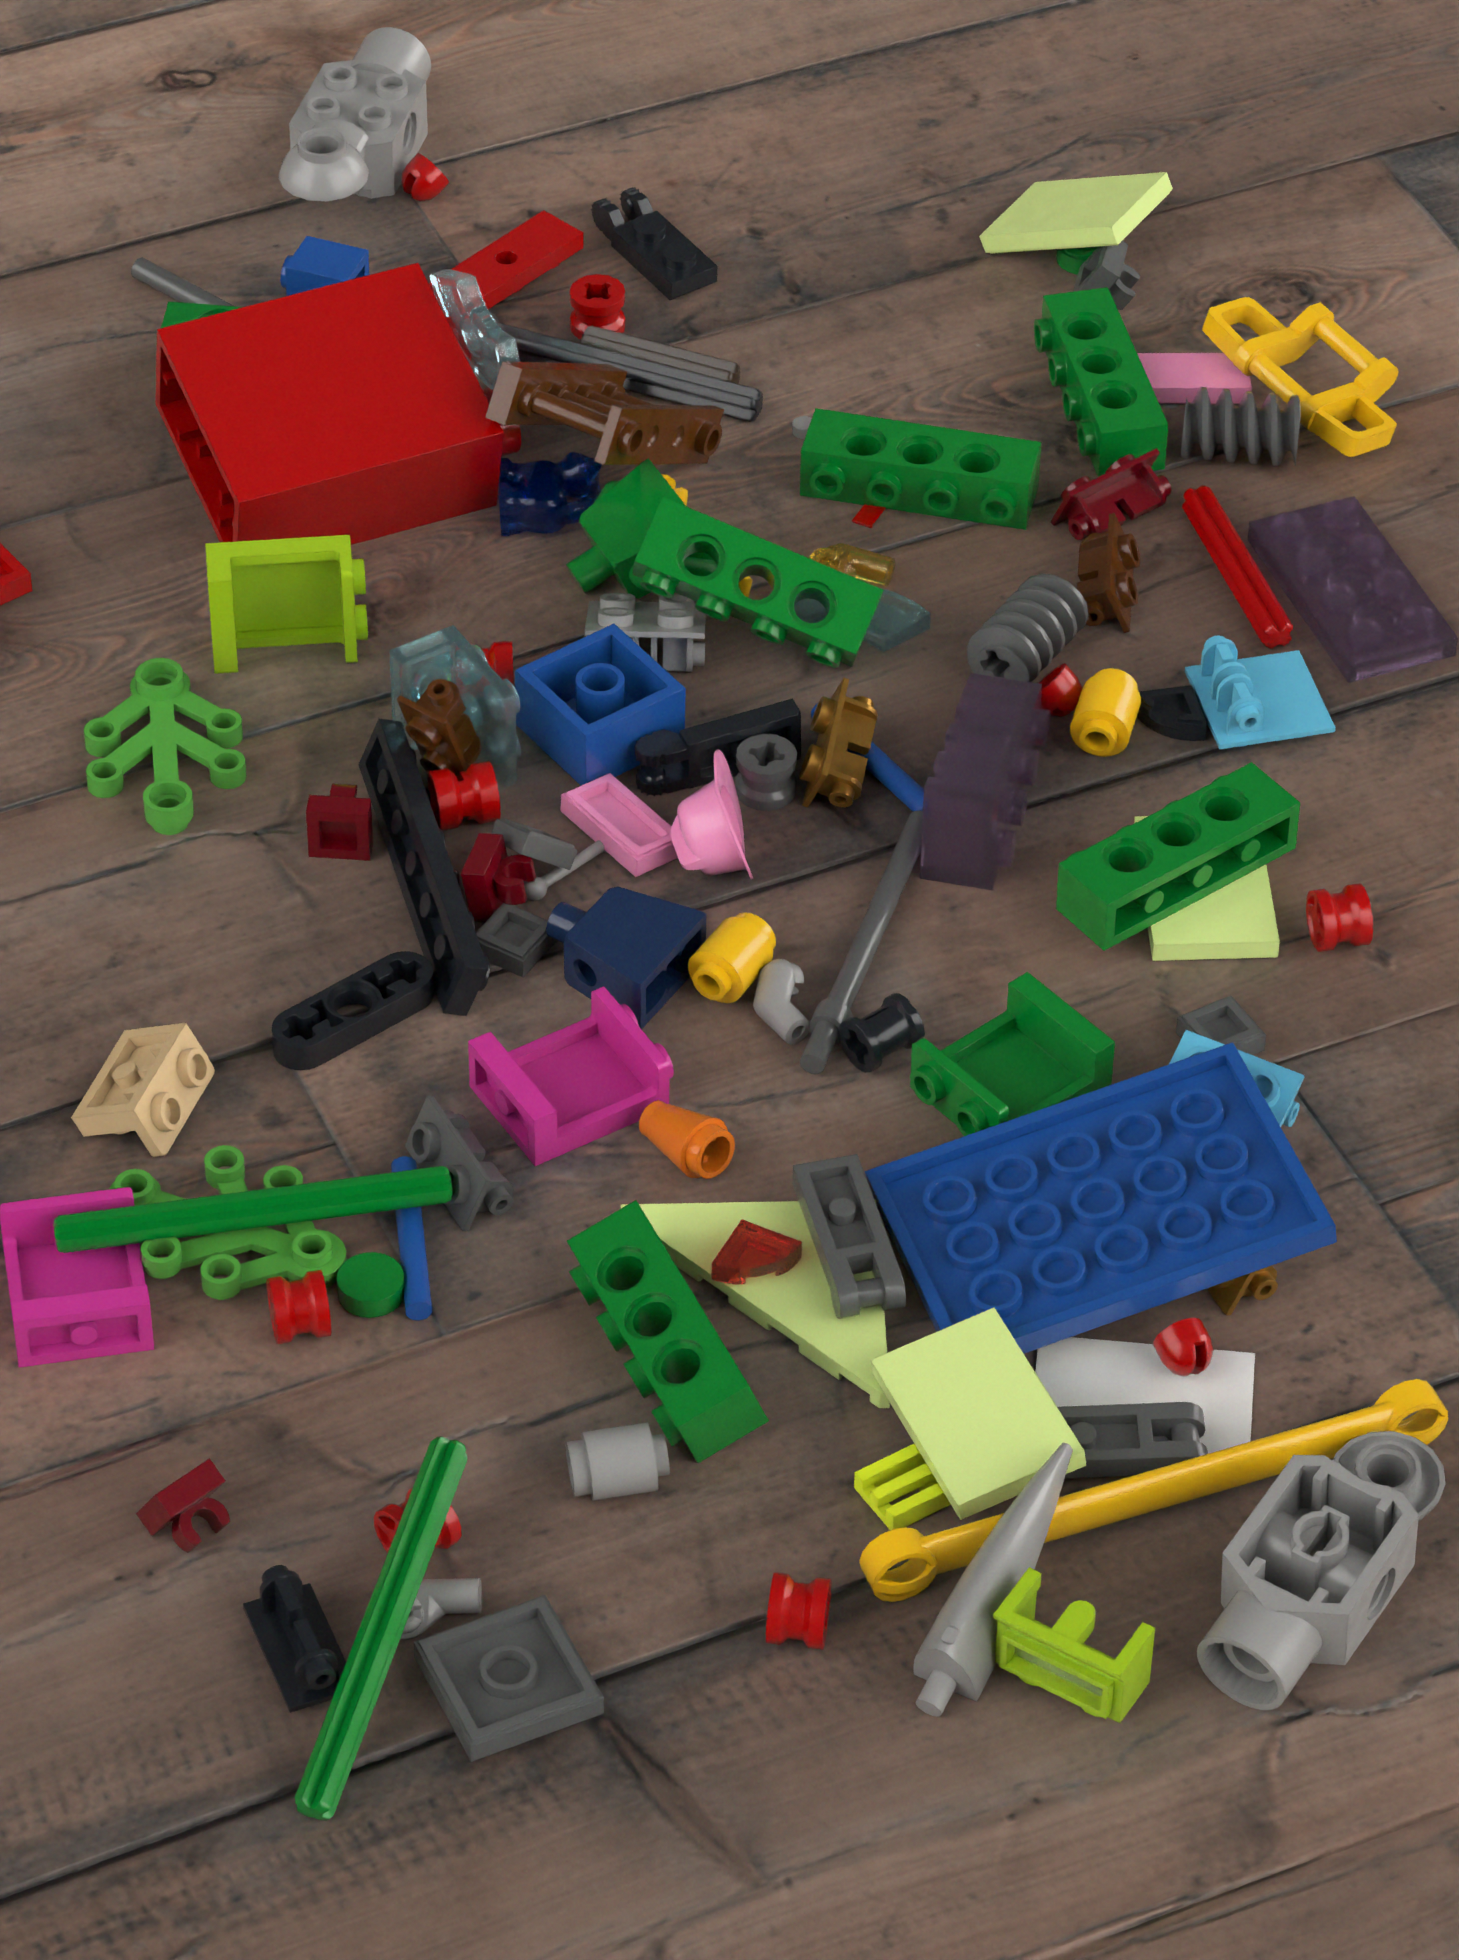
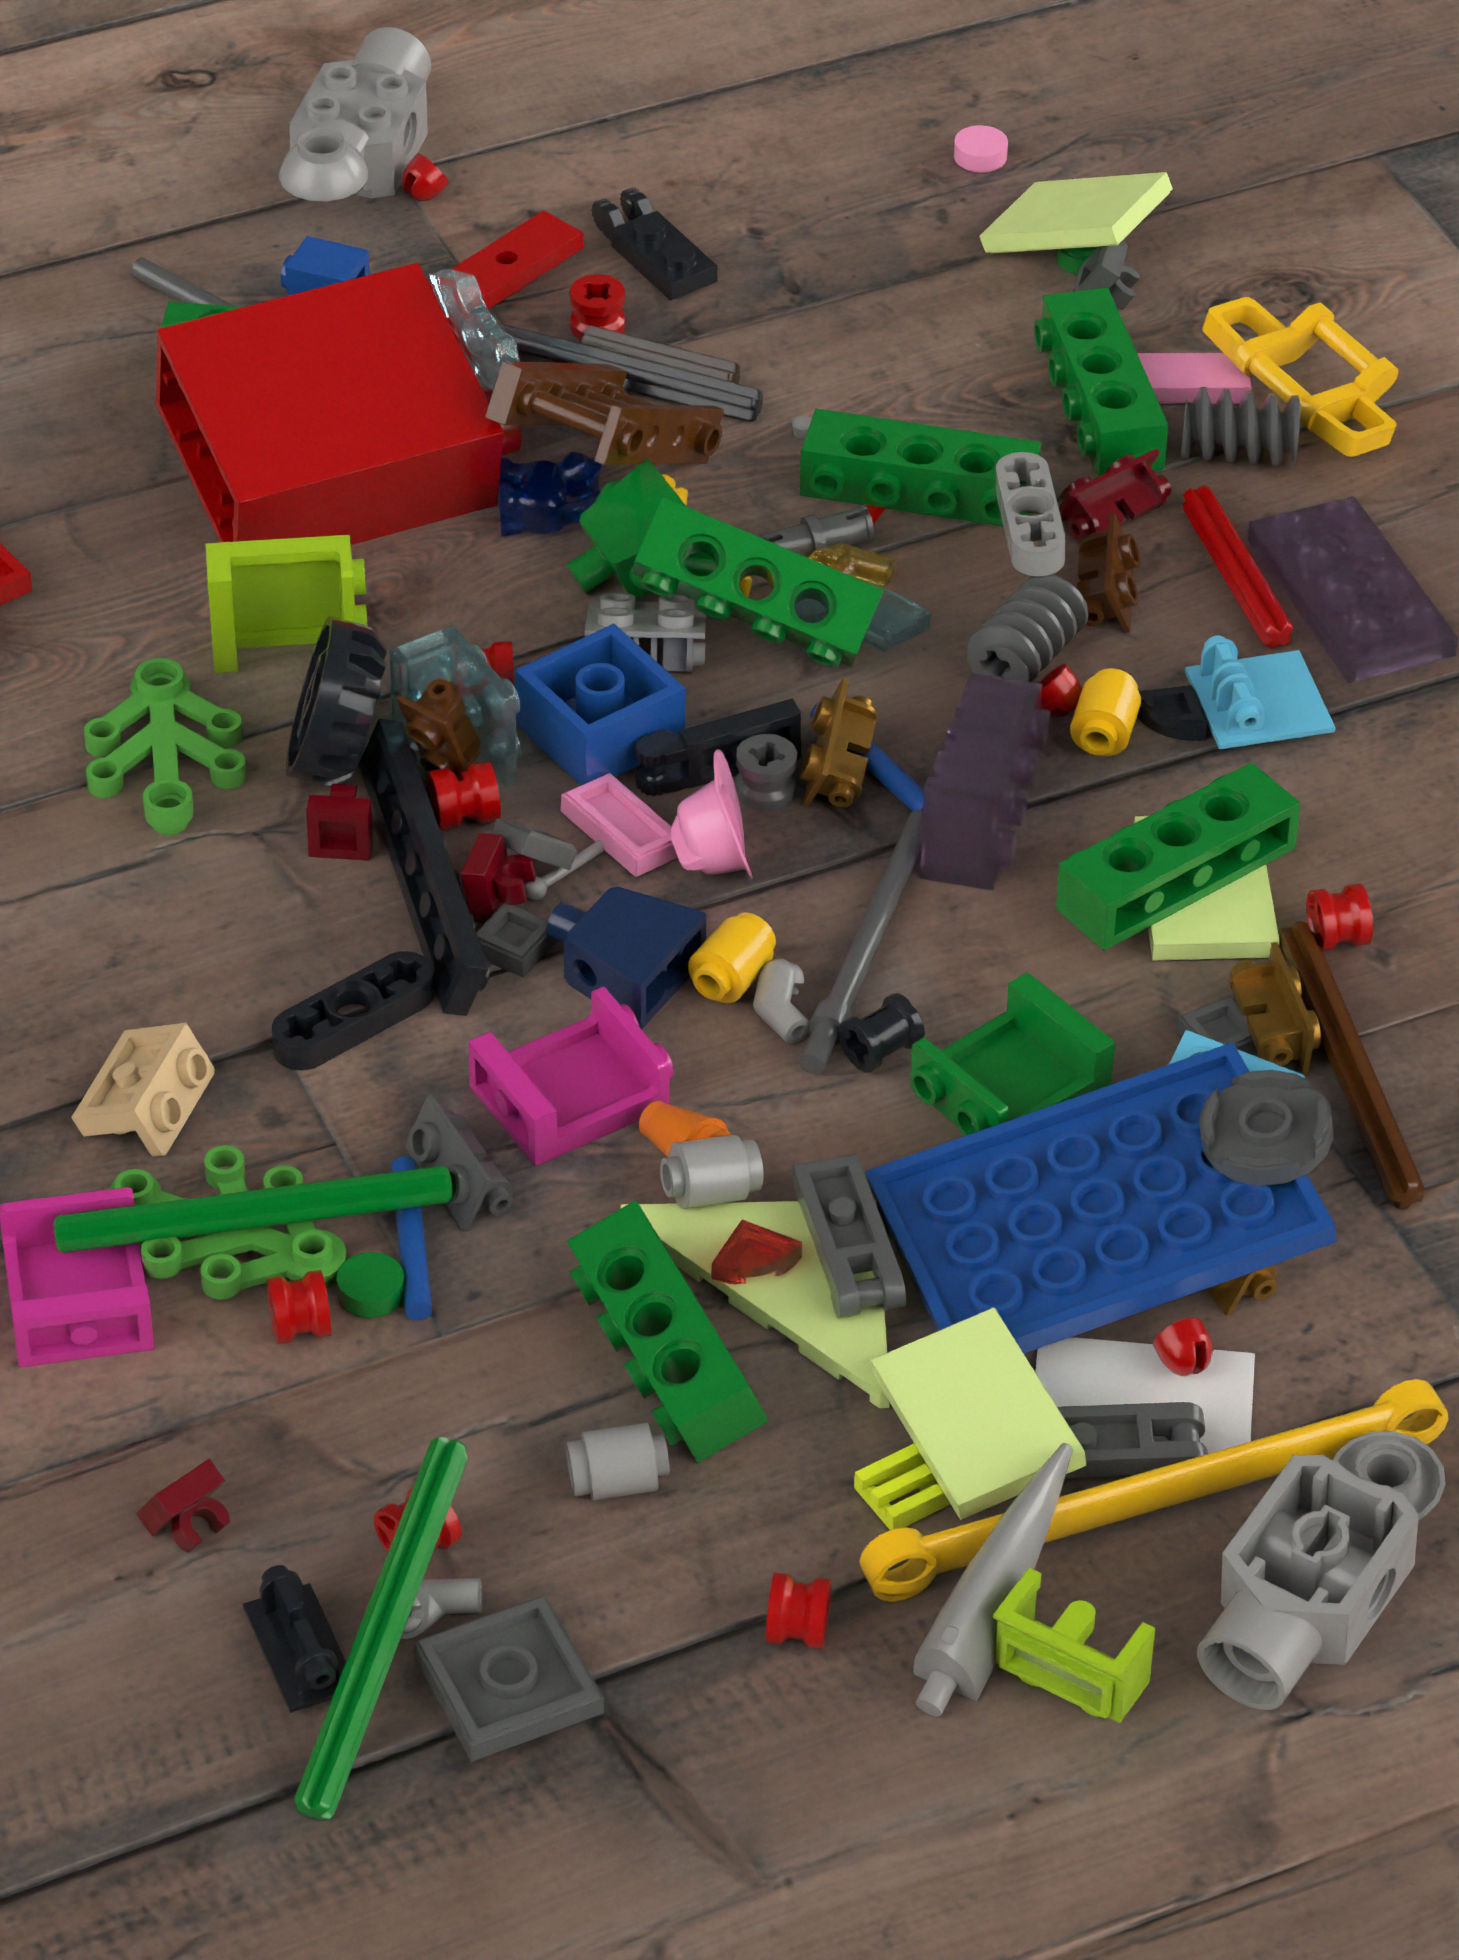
(336, 703): none -> black gear
(712, 1171): none -> light grey brick
(814, 533): none -> dark grey pin
(980, 148): none -> bright pink tile
(1023, 529): none -> light grey beam
(1266, 1128): none -> dark grey tile
(1287, 1027): none -> pearl gold hinge
(1352, 1067): none -> reddish brown axle

